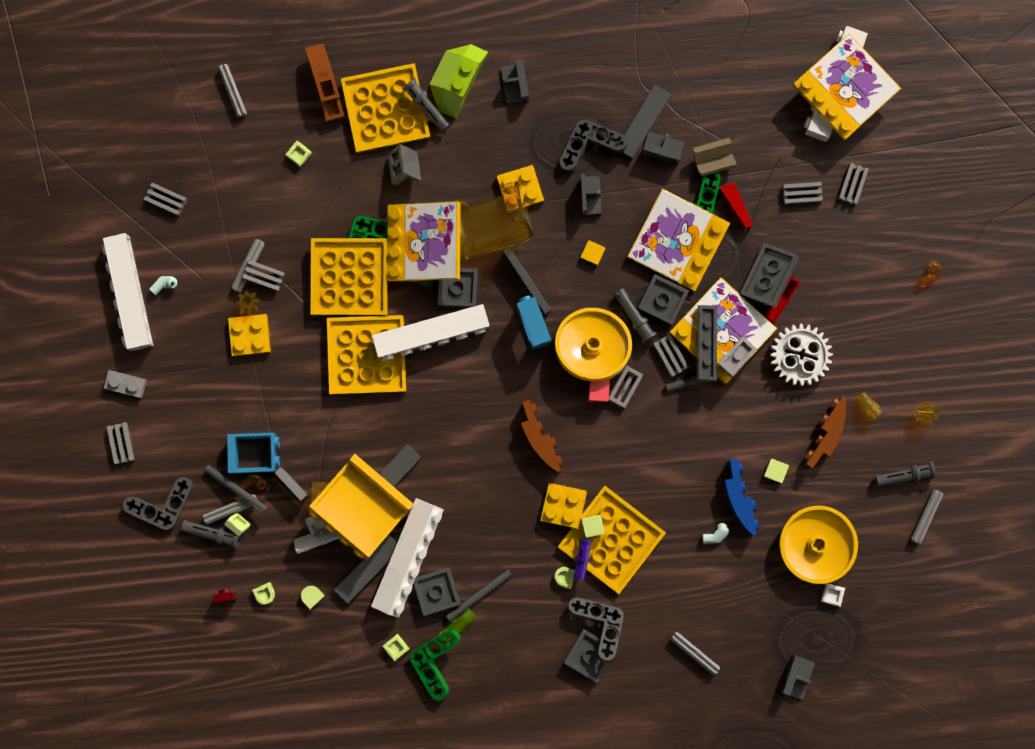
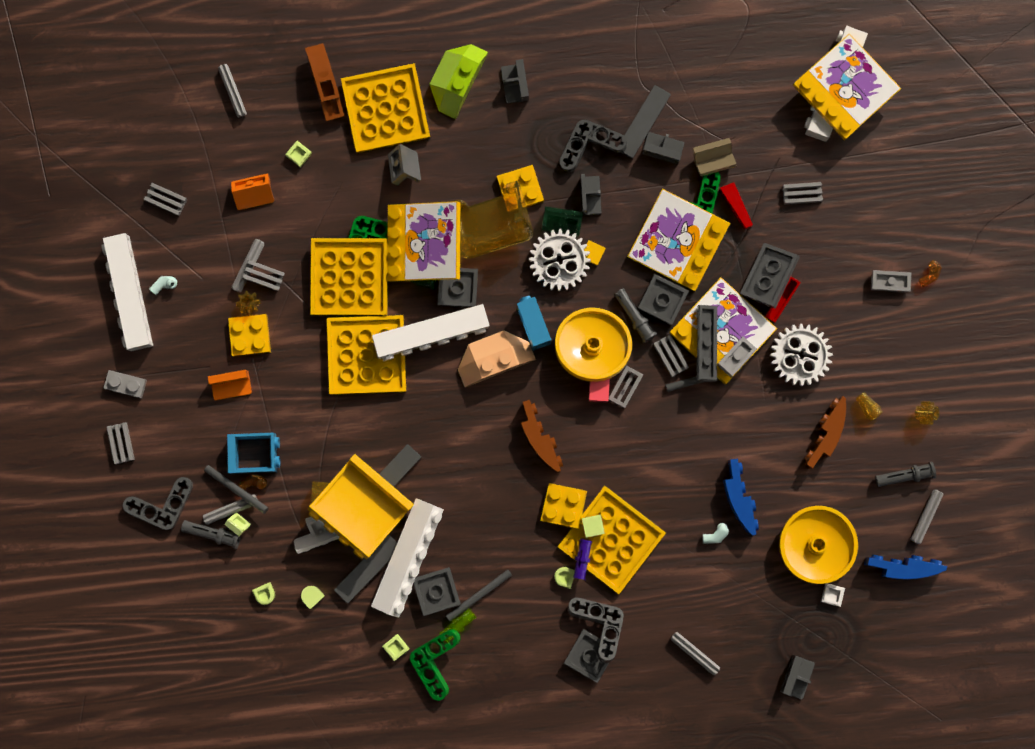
(224, 595): dark red plate -> none
(230, 384): none -> orange panel
(252, 191): none -> orange panel
(291, 484): light grey tile -> none
(419, 97): dark grey pin -> none
(493, 356): none -> light nougat wedge
(526, 280): dark grey tile -> none
(562, 219): none -> clear green hinge
(564, 276): none -> white gear
(776, 470): yellowish green tile -> none
(858, 169): light grey tile -> none
(891, 281): none -> light grey plate
(912, 568): none -> blue slope

